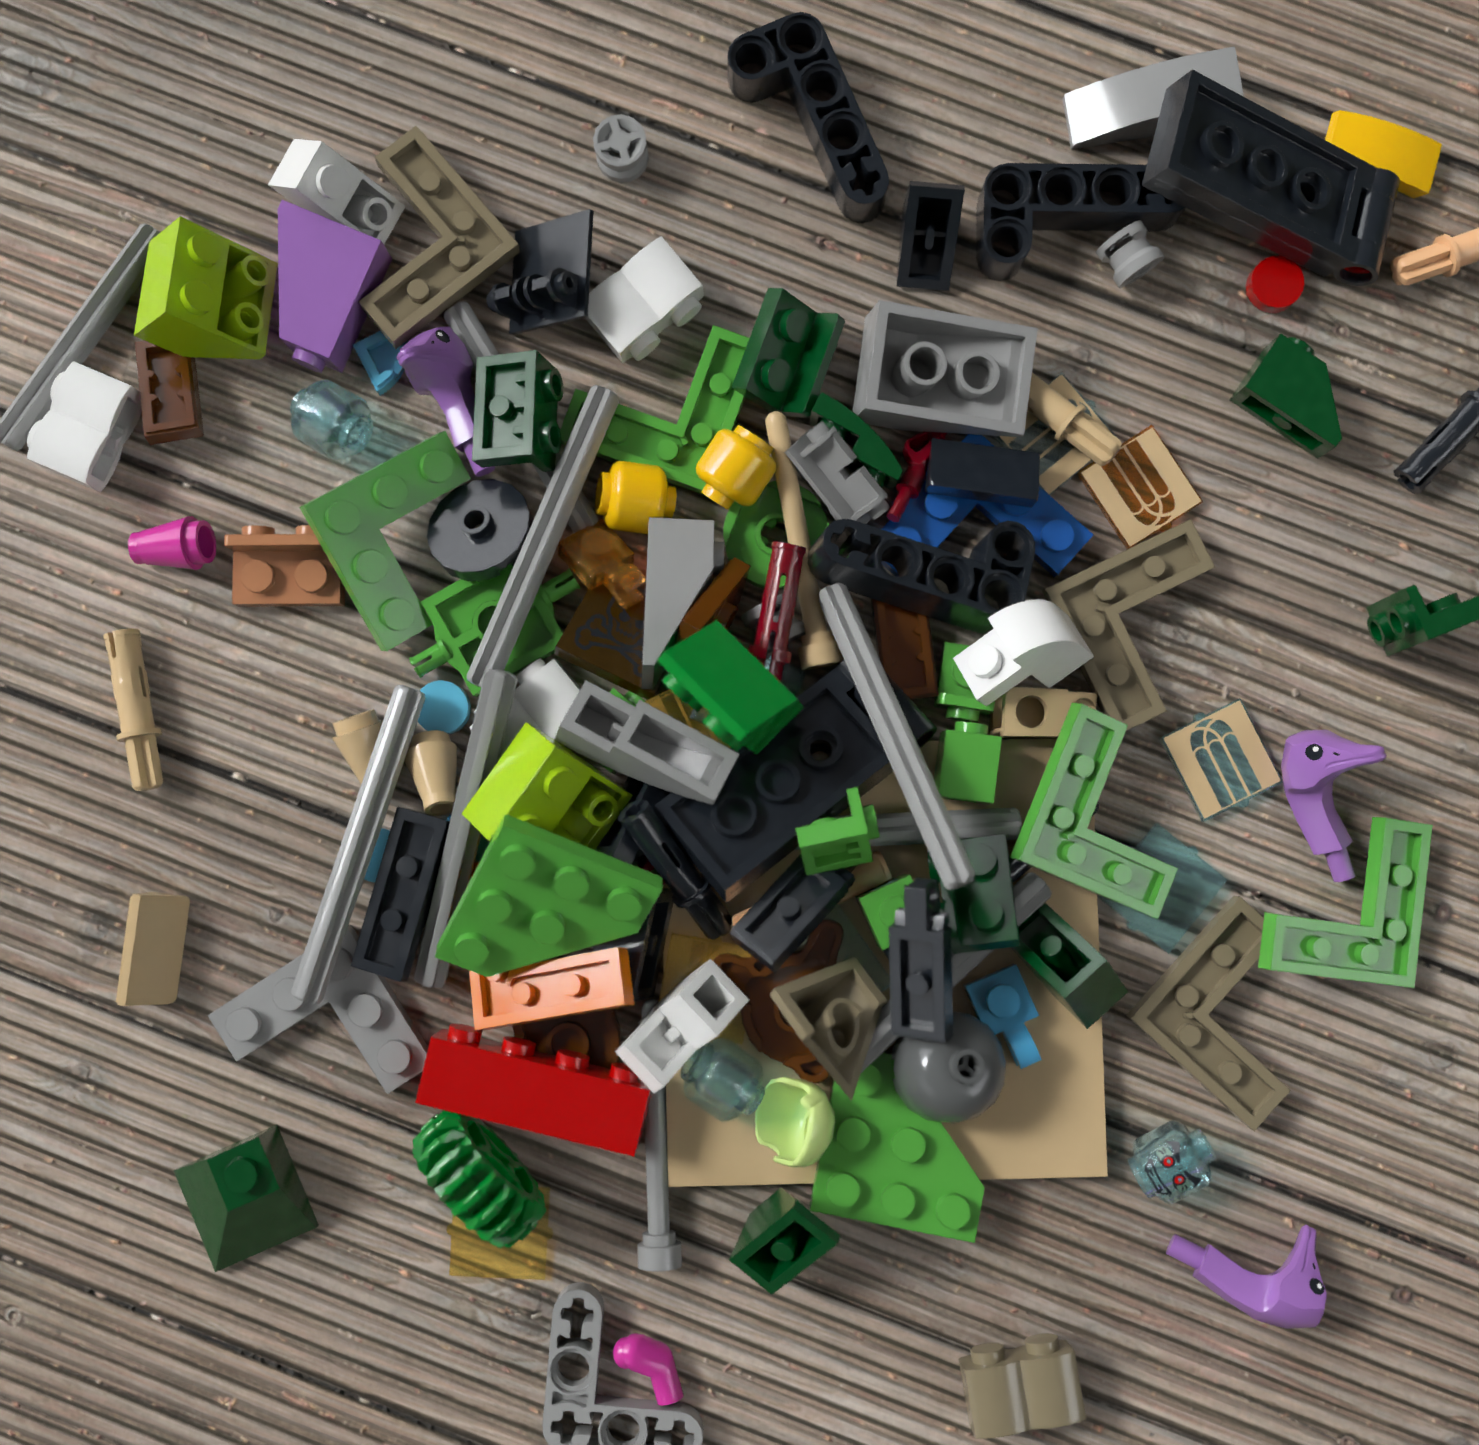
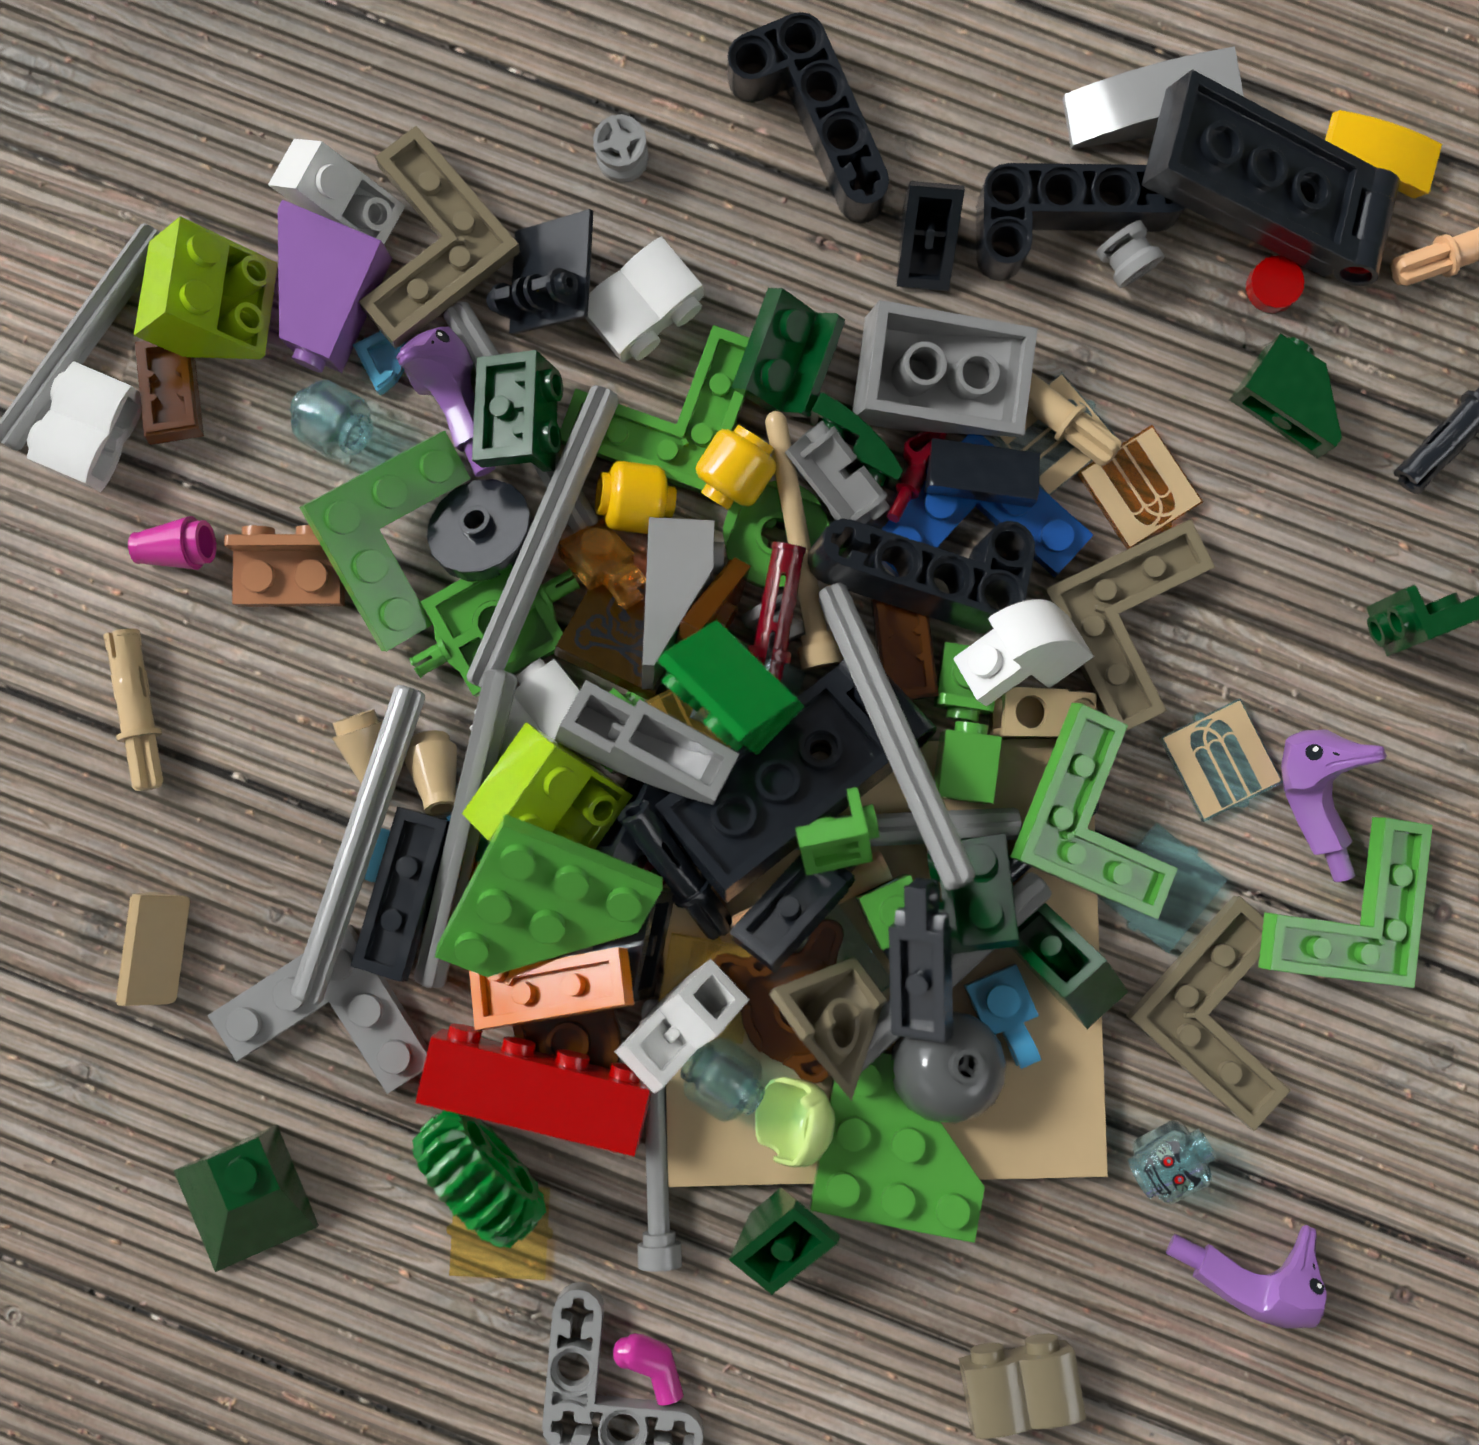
(445, 707): medium azure tile -> none

